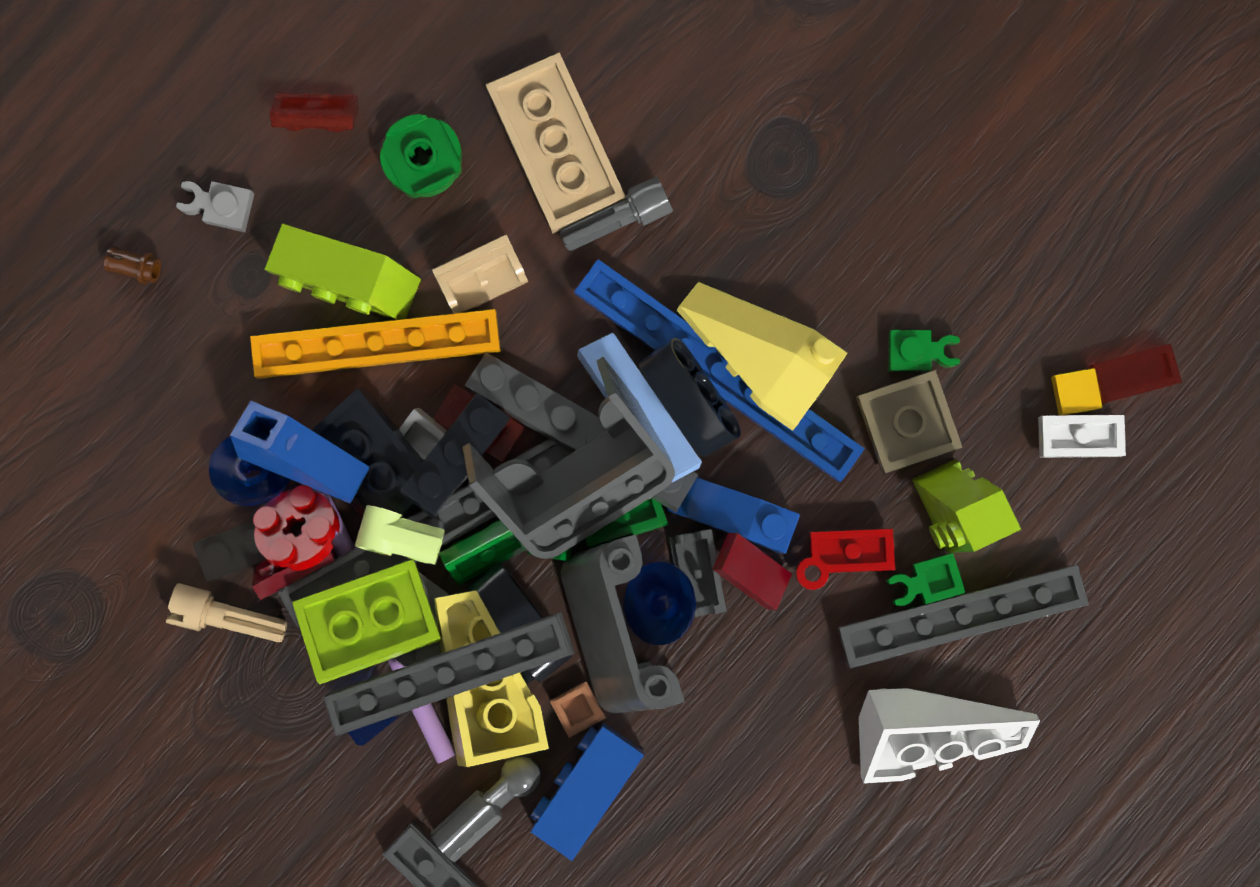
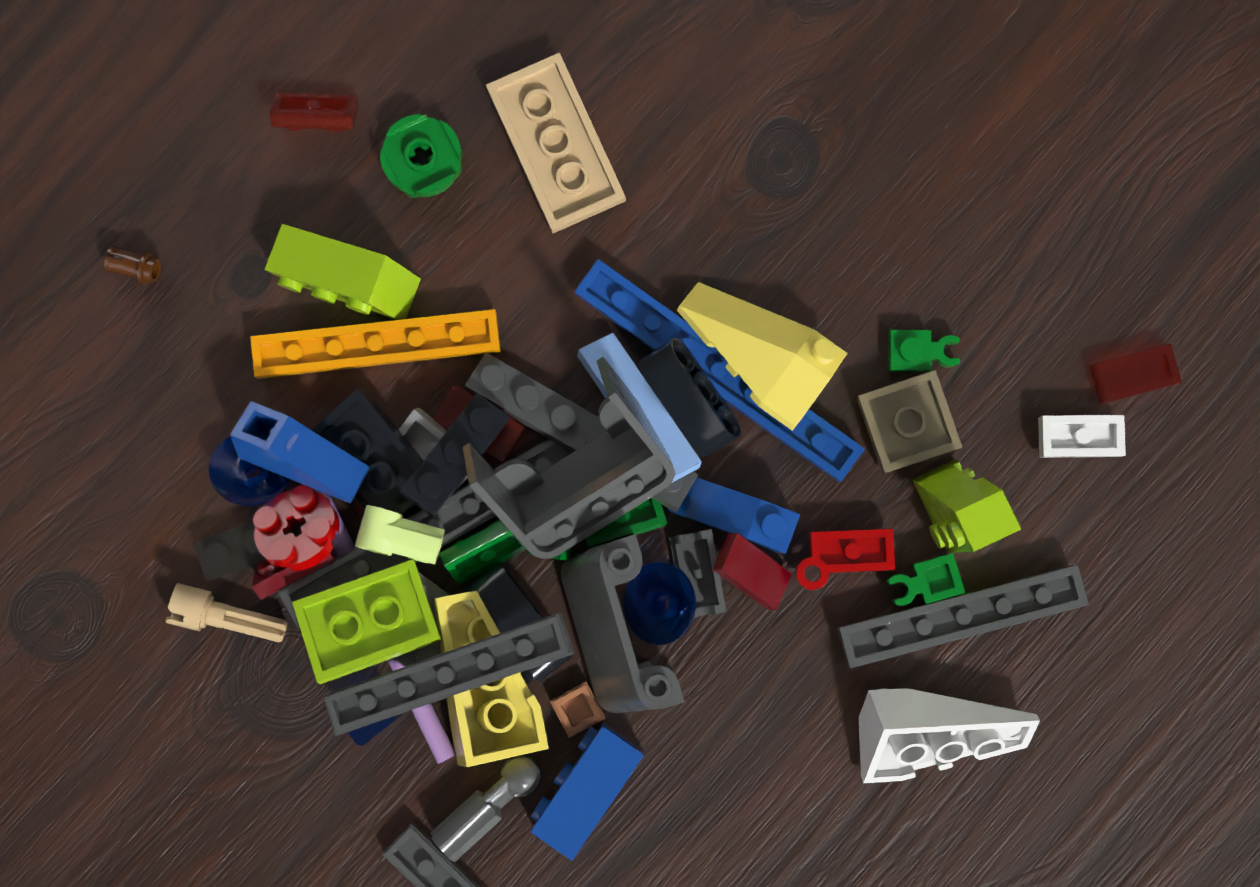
(222, 206): light grey plate -> none
(480, 275): tan hinge -> none
(644, 204): dark grey piece -> none
(1076, 392): yellow tile -> none

